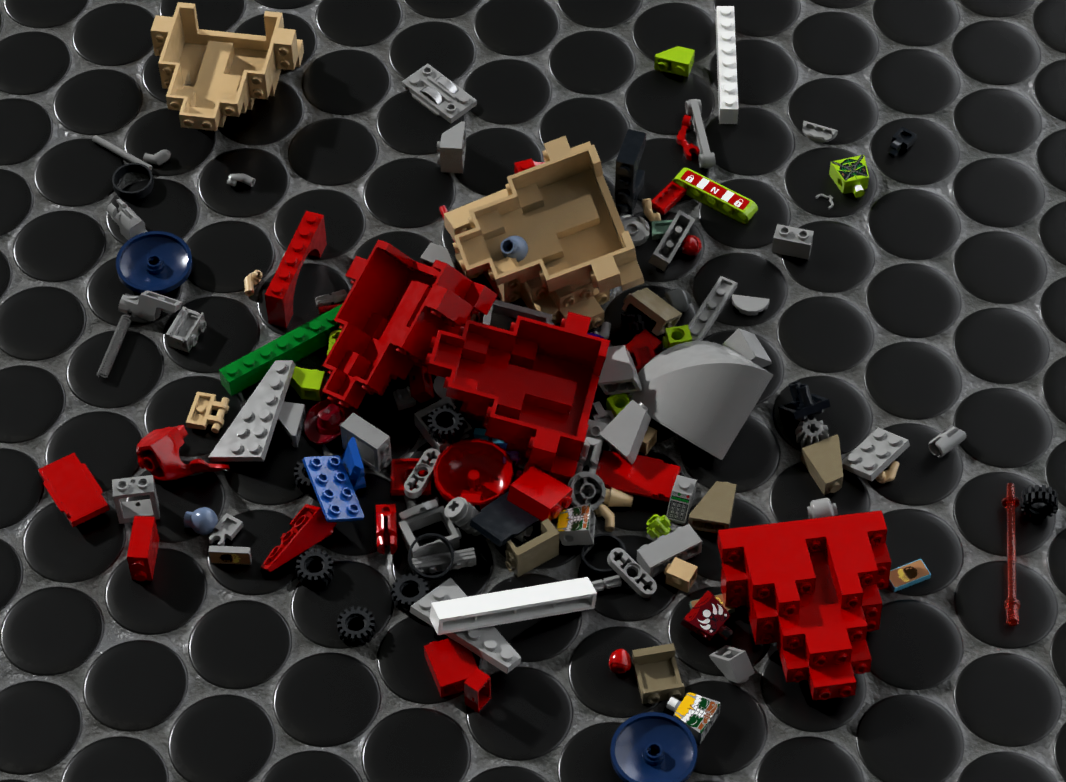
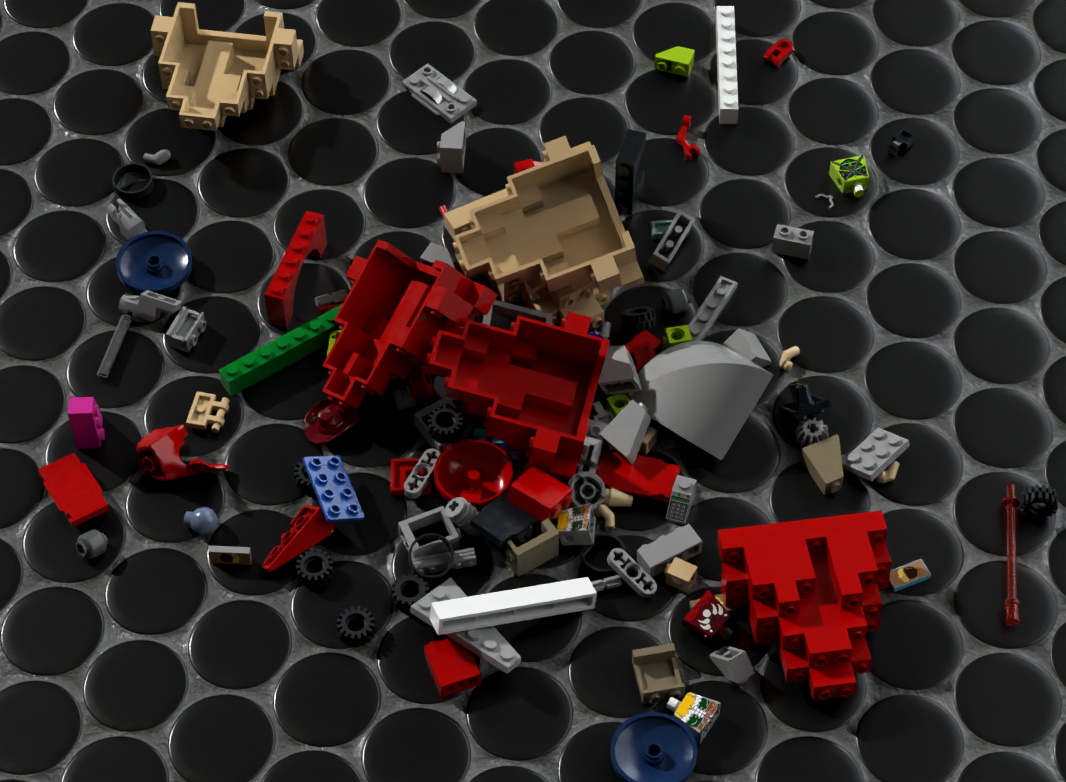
(86, 422): none -> dark pink wedge
(91, 544): none -> dark grey head
(118, 151): light grey bar -> none
(143, 486): light grey window -> none
(143, 548): red brick -> none
(226, 528): light grey plate -> none
(241, 177): light grey arm -> none
(252, 280): tan arm -> none
(254, 425): light grey wing -> none
(291, 421): light grey slope -> none
(308, 383): lime slope -> none
(353, 465): blue slope -> none
(371, 442): light grey window -> none
(386, 527): red plate -> none
(419, 509): light grey tile -> none
(475, 691): red piece -> none
(514, 247): sand blue piece -> none
(620, 661): red piece -> none
(637, 227): light grey tile -> none
(648, 211): tan arm -> none
(653, 307): dark tan panel -> none
(658, 526): lime gear -> none
(668, 197): red plate -> none
(691, 245): red piece -> none
(694, 109): light grey piece -> none
(714, 509): dark tan slope -> none
(716, 195): lime beam -> none
(749, 305): light grey tile -> none
(782, 48): none -> red plate
(785, 362): none -> tan arm
(818, 133): light grey tile -> none
(821, 508): light grey head -> none
(946, 441): light grey arm -> none

